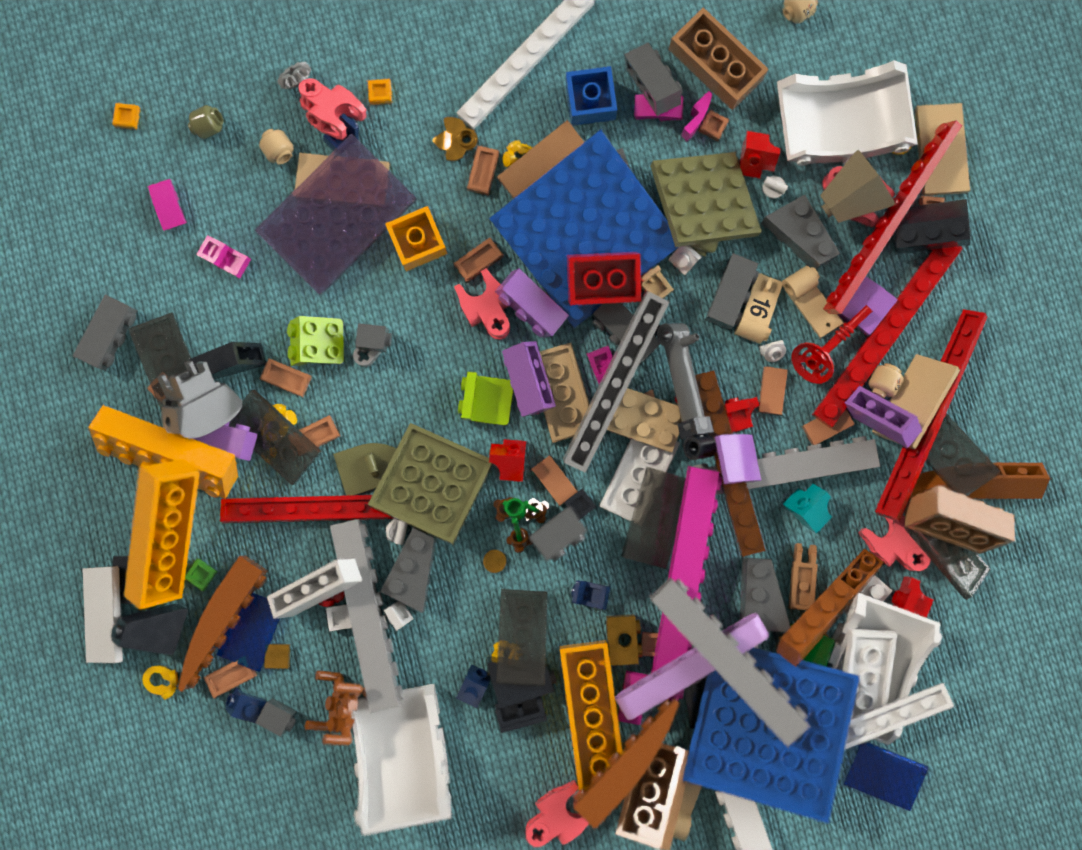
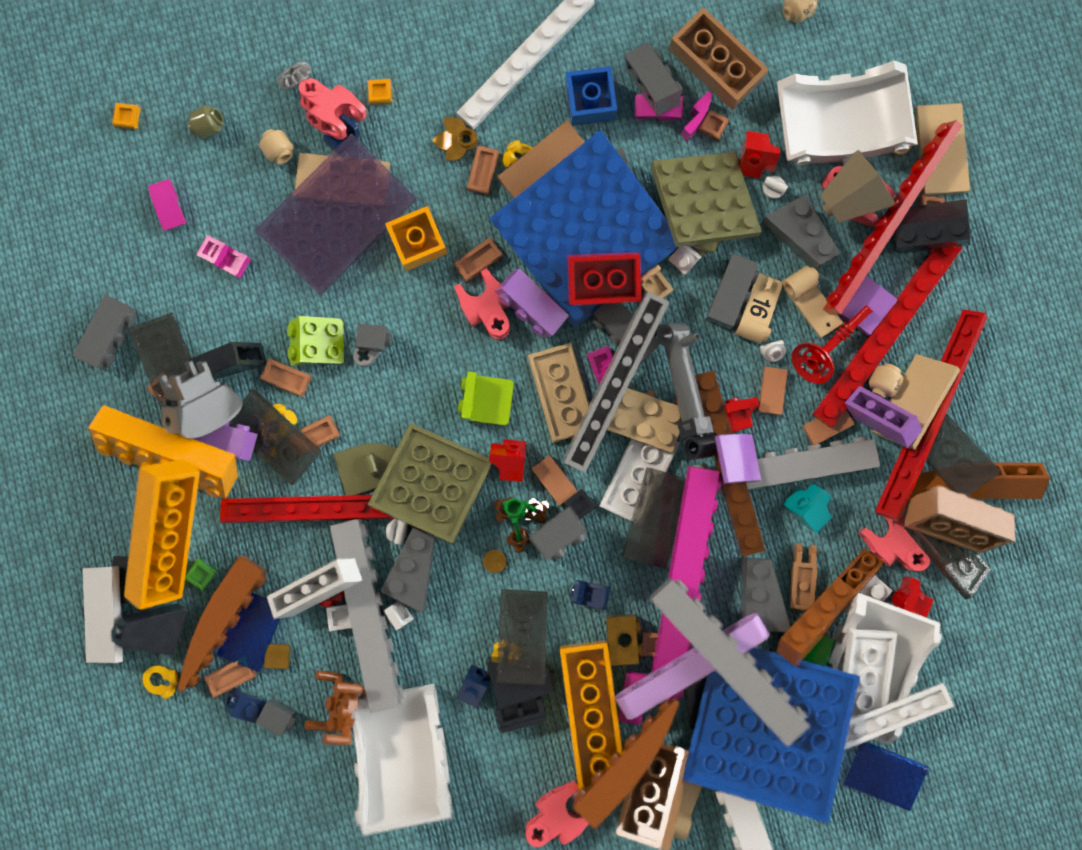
(528, 378): medium lavender brick -> none

